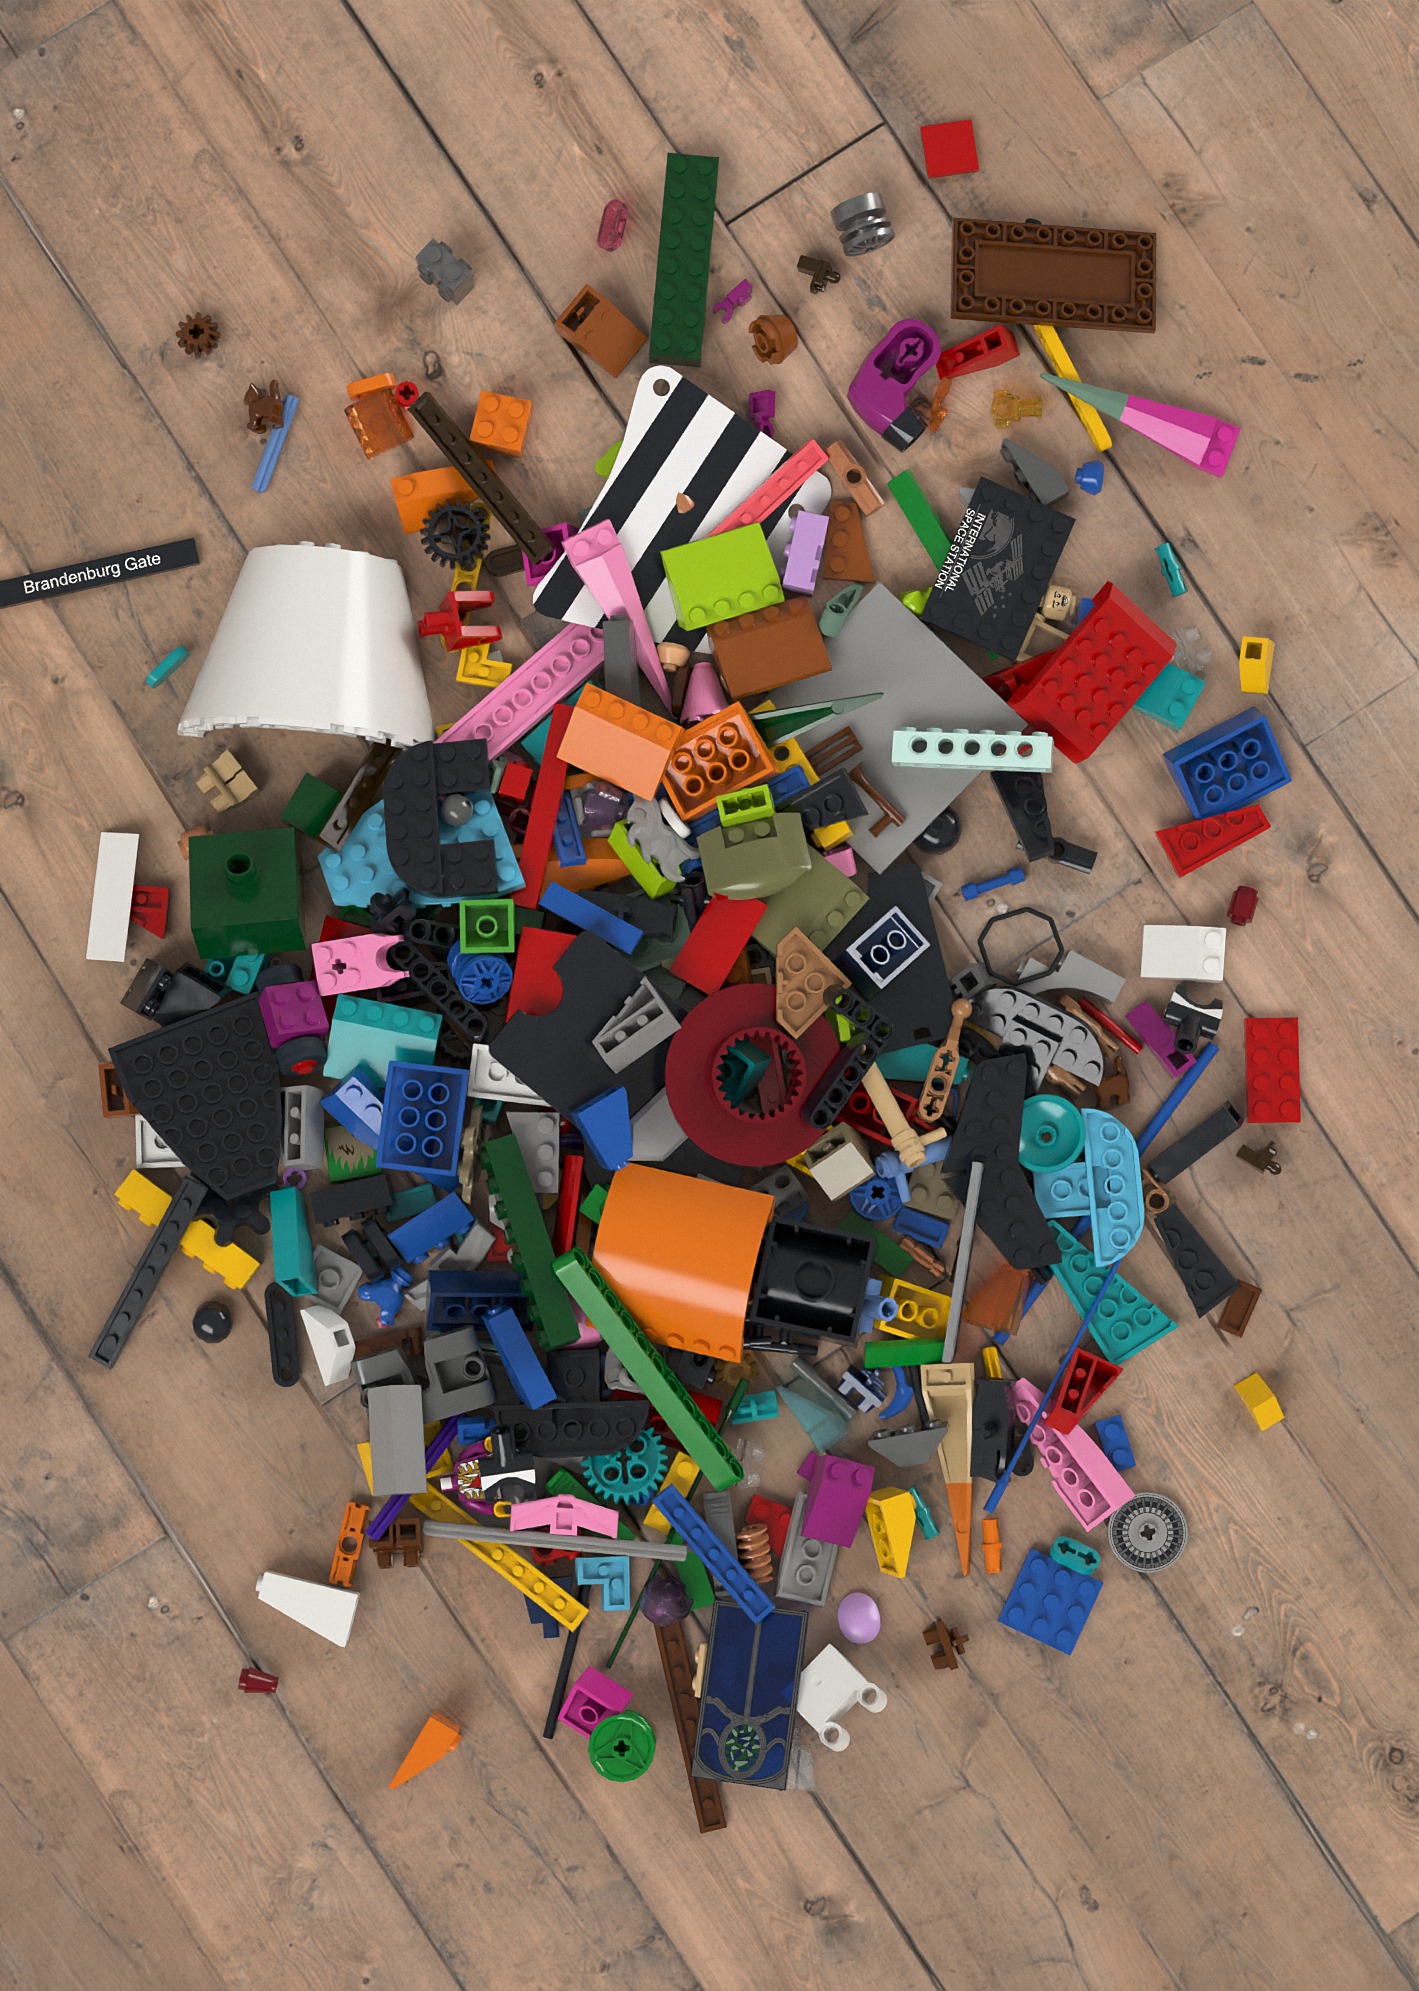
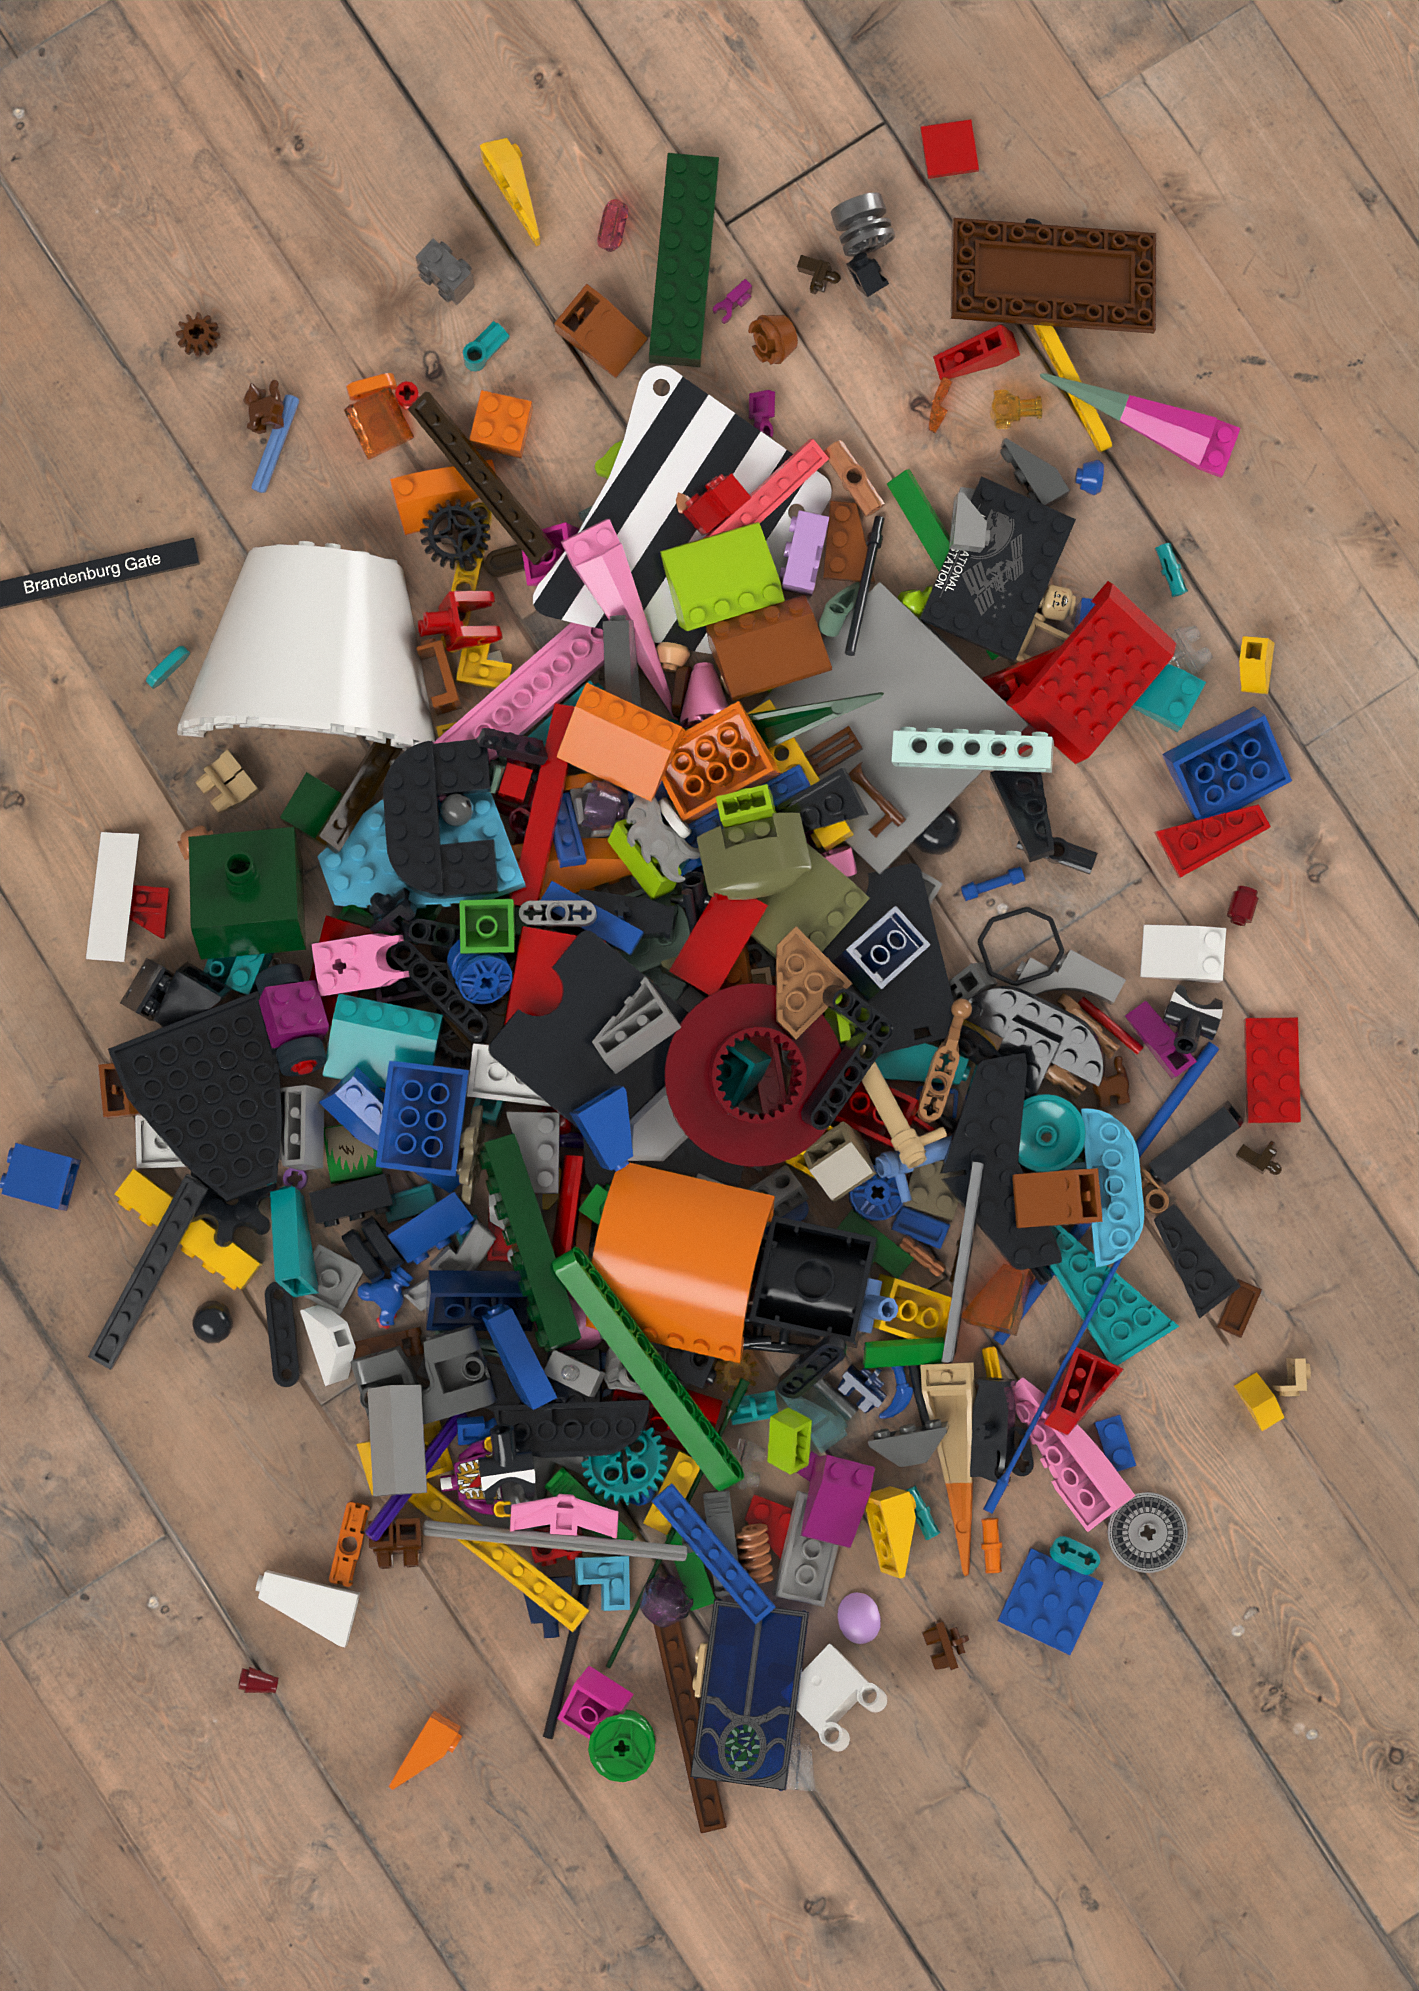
(40, 1176): none -> blue slope
(447, 701): none -> dark orange window
(485, 344): none -> teal piece
(507, 171): none -> yellow wedge
(513, 746): none -> black hinge
(538, 919): none -> light grey beam
(574, 1373): none -> light grey piece
(720, 500): none -> red brick
(789, 1440): none -> lime brick
(812, 1367): none -> black plate
(866, 274): none -> black brick
(874, 542): none -> black bar
(889, 376): magenta piece -> none
(967, 526): none -> light grey slope
(1057, 1198): none -> dark orange slope
(1297, 1374): none -> tan bracket

